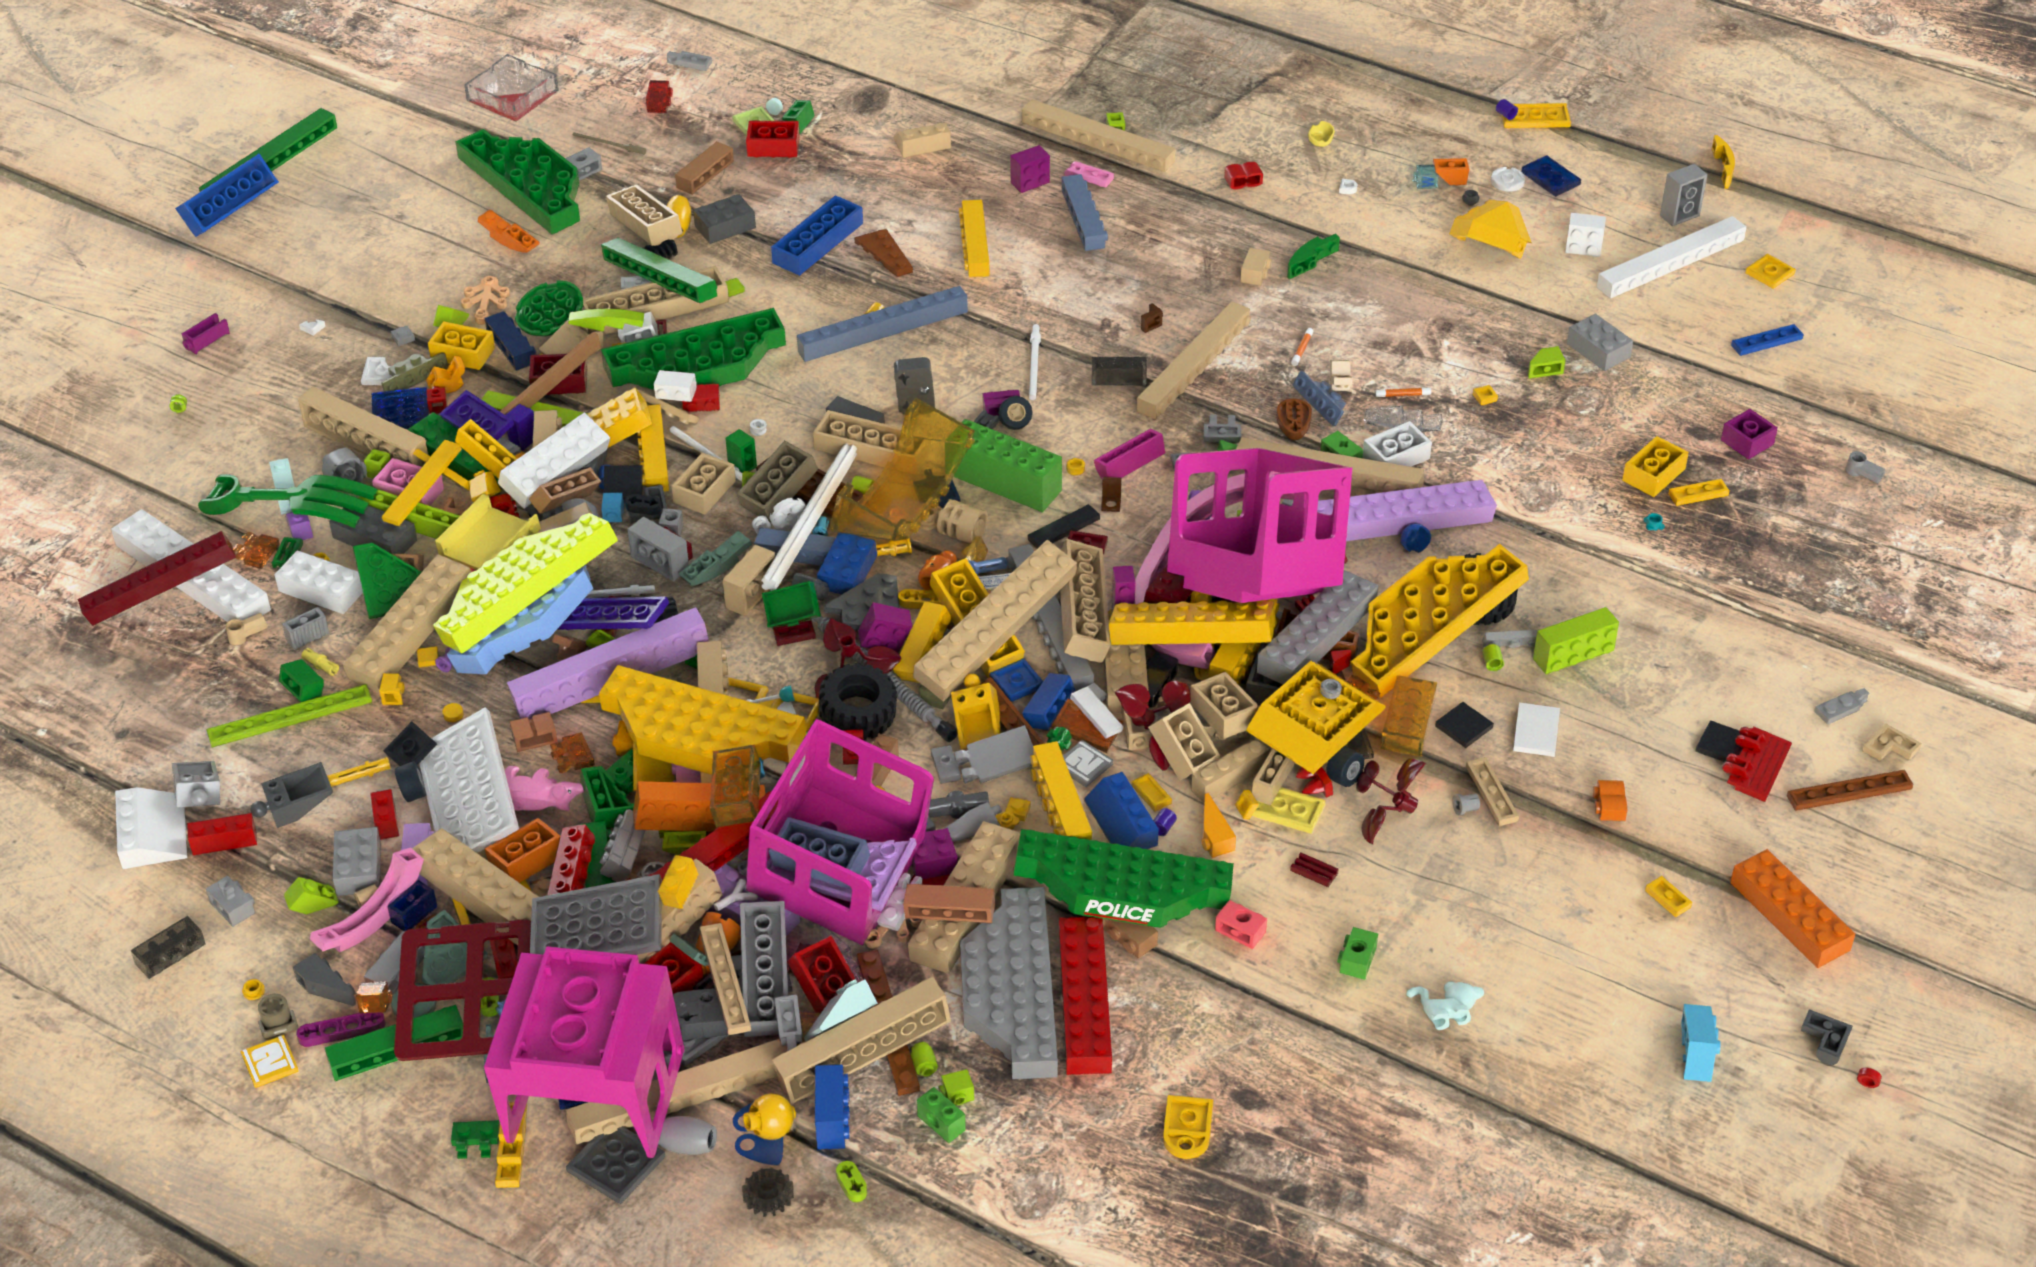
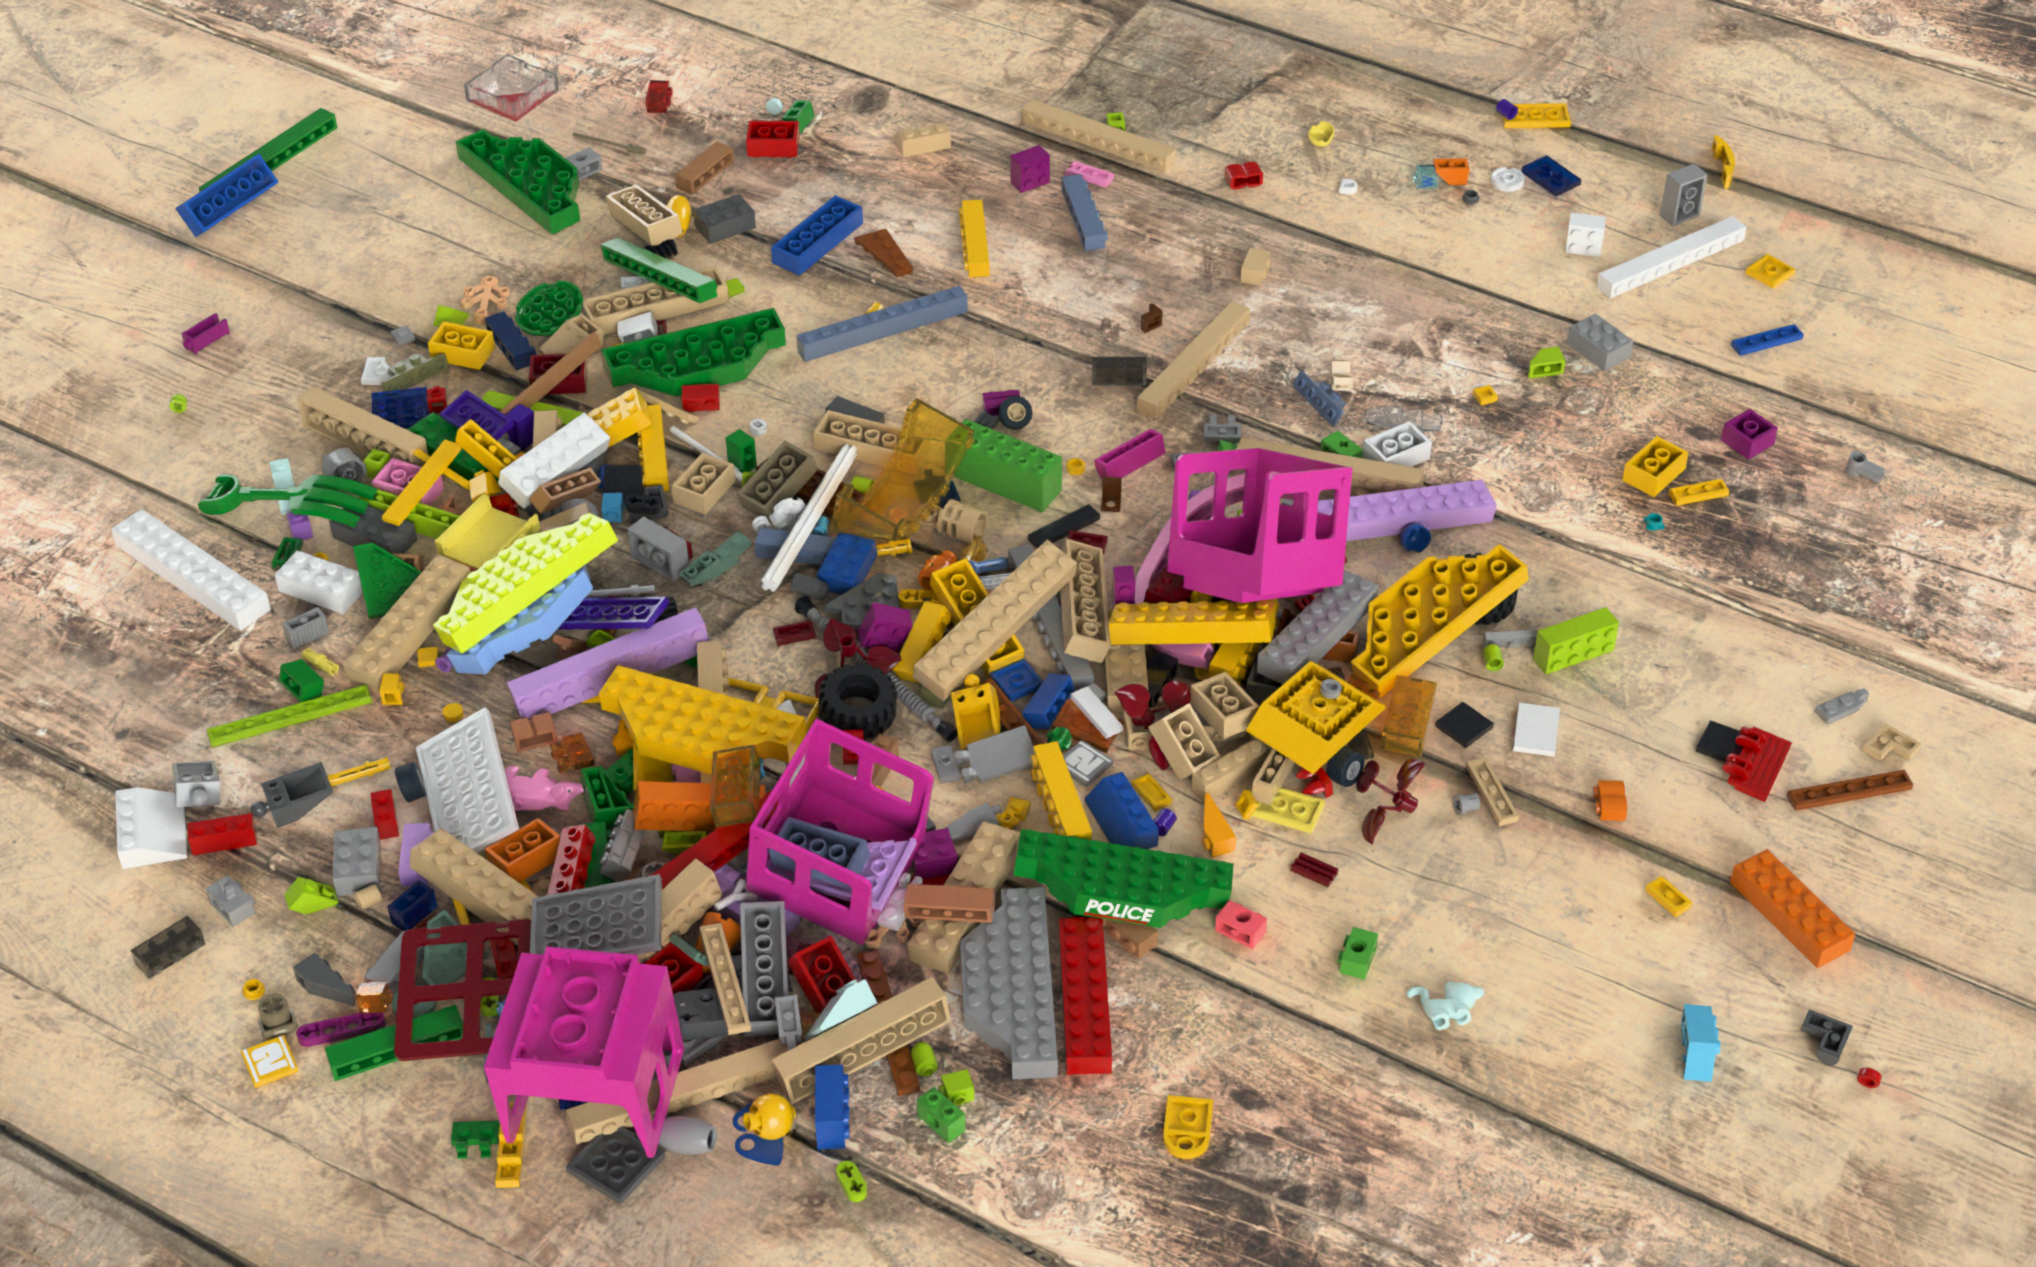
(156, 578): dark red brick -> none
(239, 630): tan piece -> none
(260, 552): clear orange plate -> none
(312, 327): white tile -> none
(374, 913): bright pink arch -> none
(410, 745): black tile -> none
(448, 378): light orange brick -> none
(506, 234): orange slope -> none
(599, 318): lime slope -> none
(672, 520): light grey brick -> none
(675, 386): white brick -> none
(678, 882): yellow brick -> none
(689, 60): light grey hinge -> none
(744, 583): tan brick -> none
(756, 114): yellowish green tile -> none
(767, 1191): clear smoke gear -> none
(785, 695): teal hinge -> none
(791, 605): green container -> none
(915, 383): dark grey axle -> none
(956, 804): dark grey piece -> none
(1035, 339): white bar -> none
(1287, 423): dark orange piece -> none
(1303, 344): bar -> none
(1307, 255): green slope -> none
(1339, 660): red slope -> none
(1403, 392): orange bar -> none
(1494, 224): yellow panel -> none

